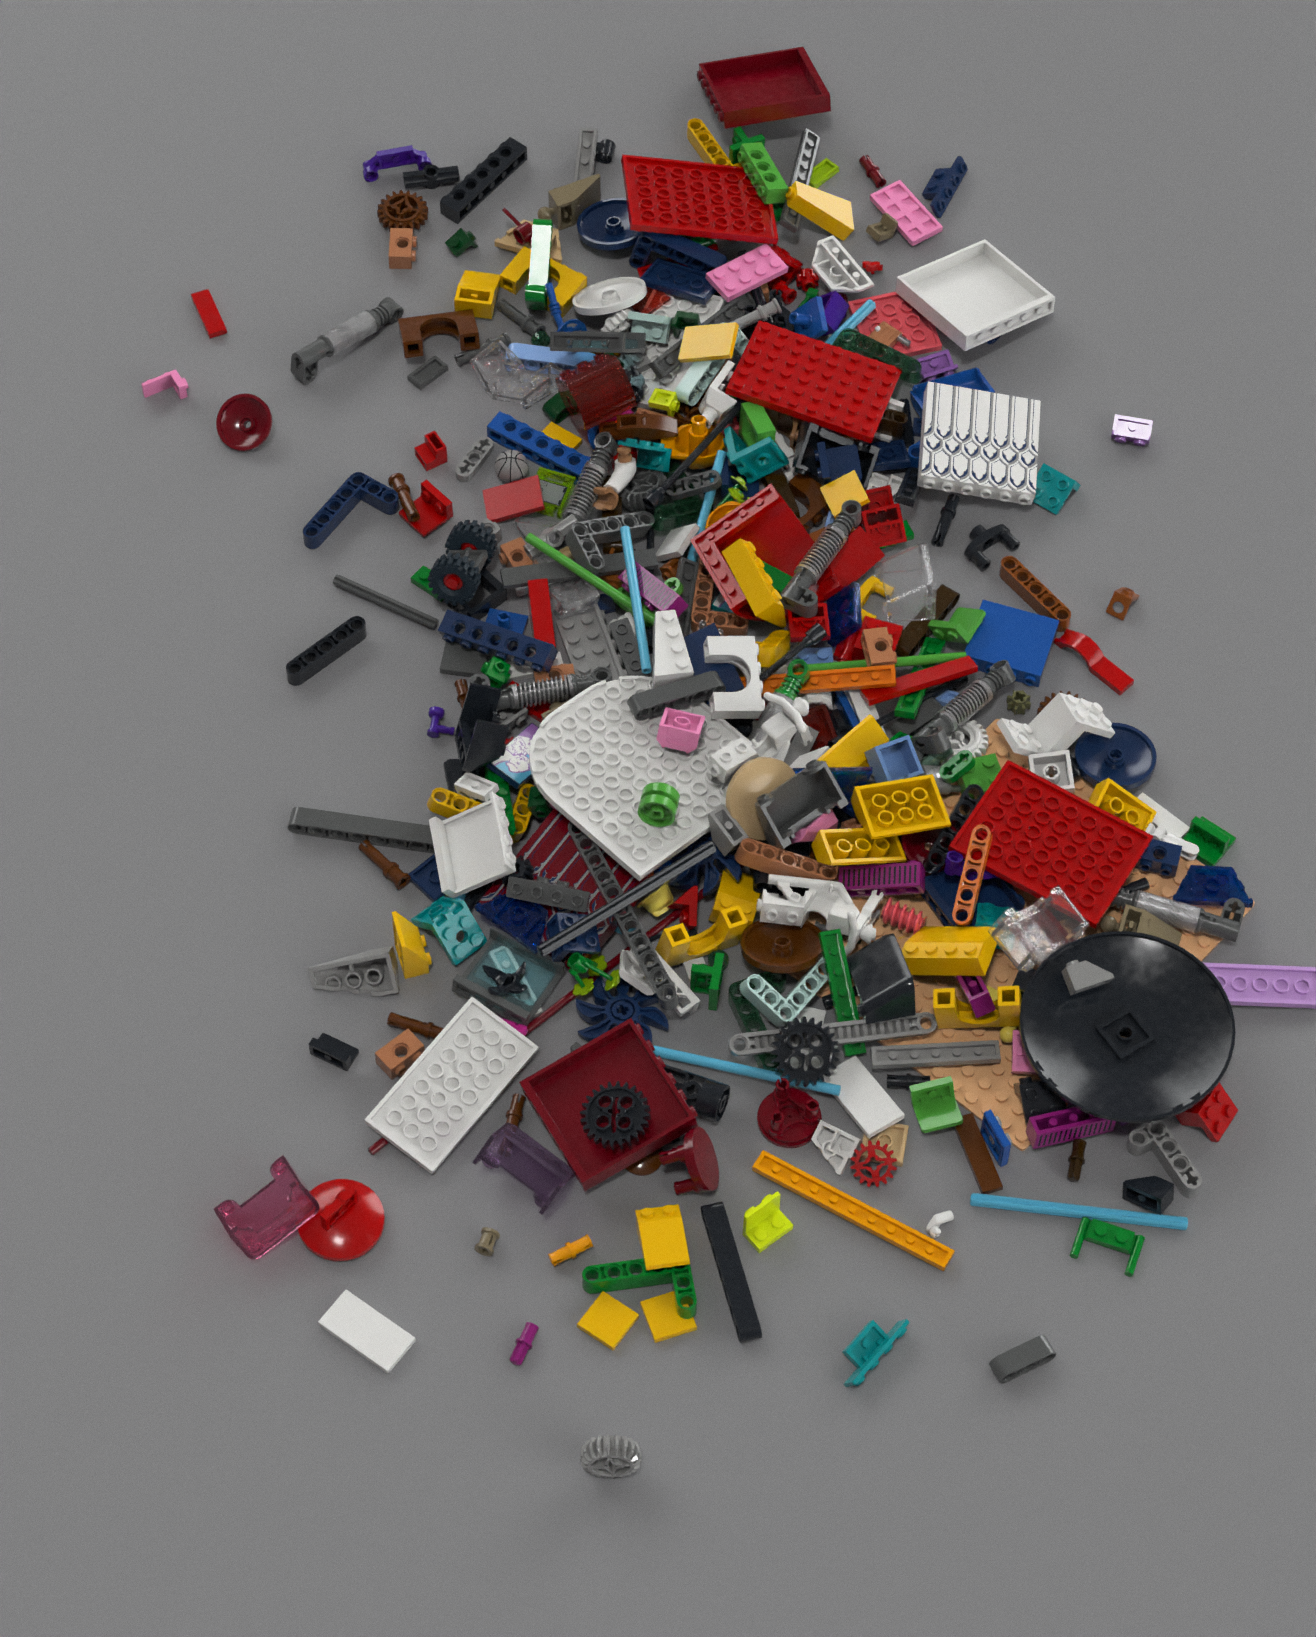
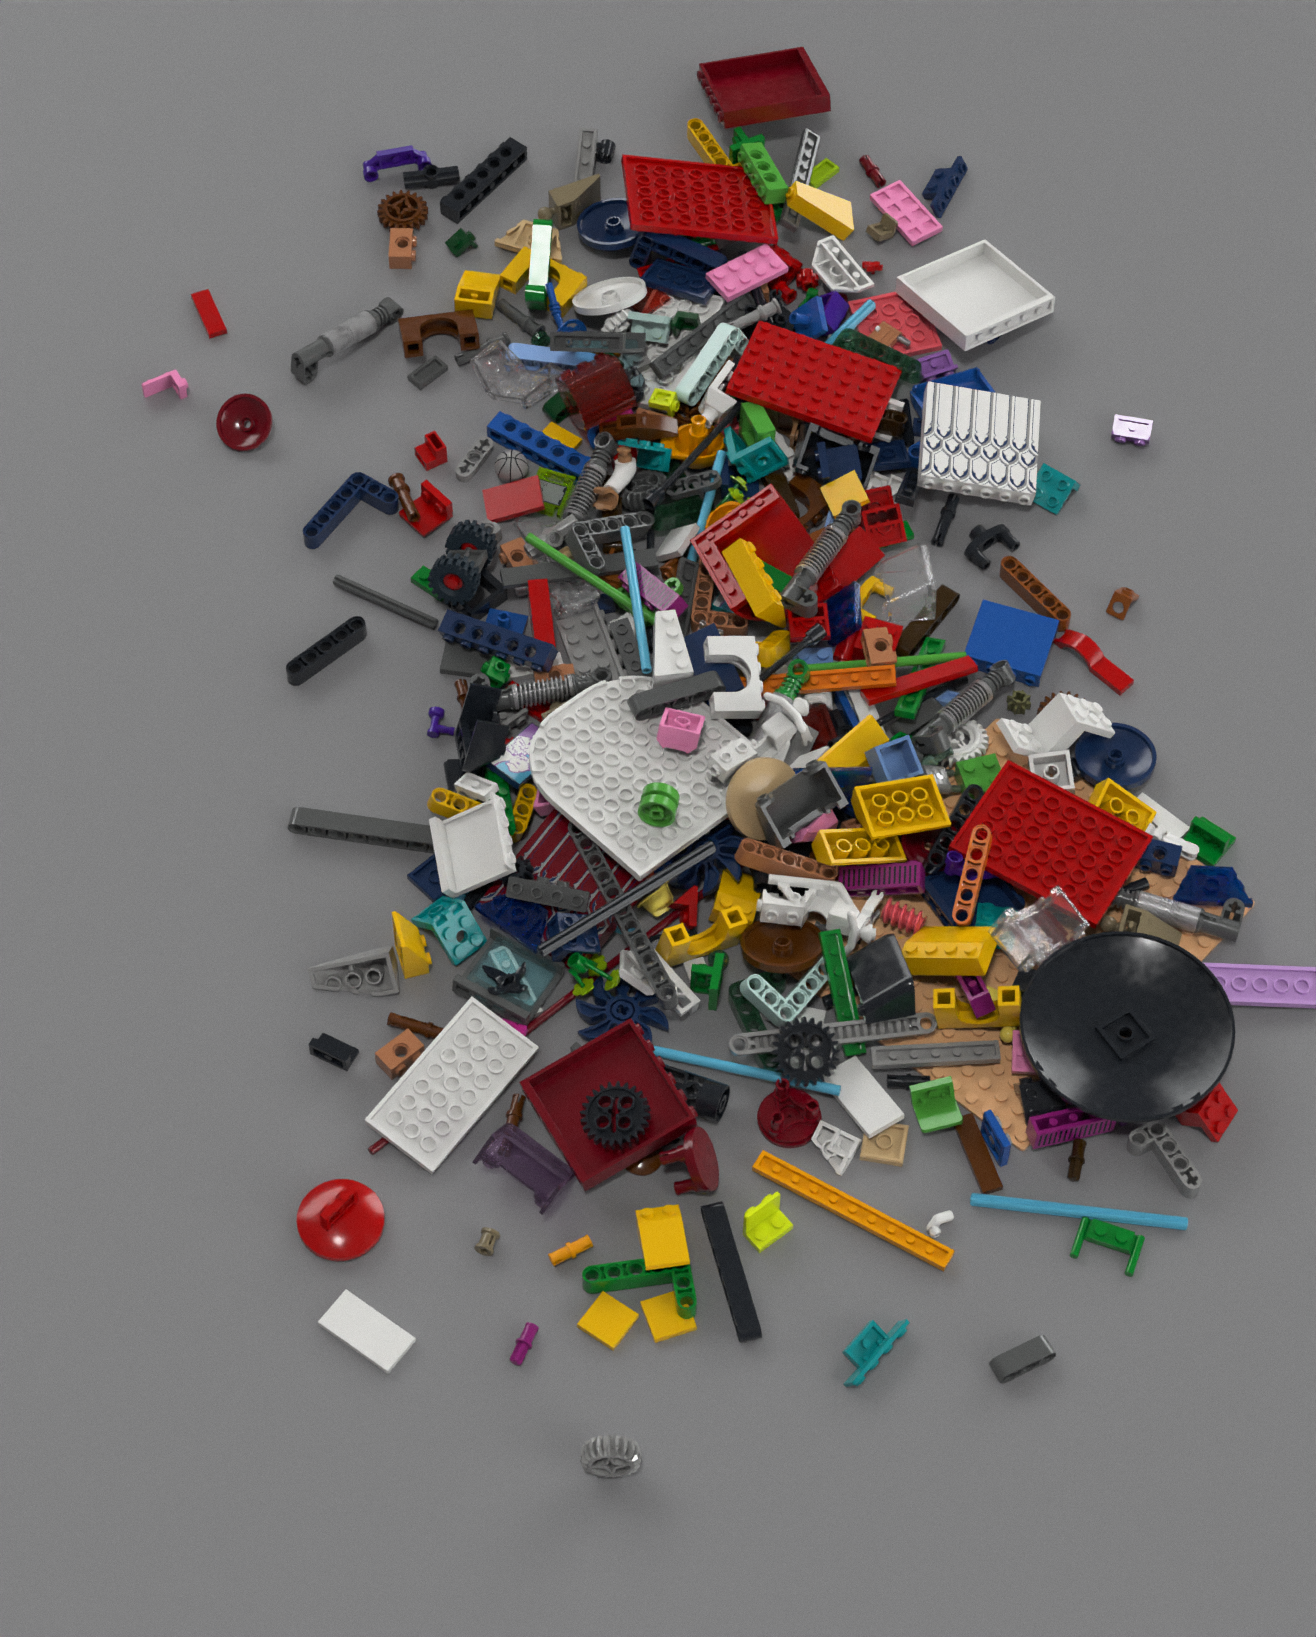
(269, 1213): clear pink windscreen -> none
(390, 869): reddish brown pin -> none
(523, 232): dark red piece -> none
(538, 804): dark green bracket -> none
(708, 342): yellow tile -> none
(725, 830): light grey slope -> none
(872, 1153): red gear -> none
(957, 766): green beam -> none
(959, 627): bright green bracket -> none
(1084, 976): light grey slope -> none
(1149, 1192): black slope -> none

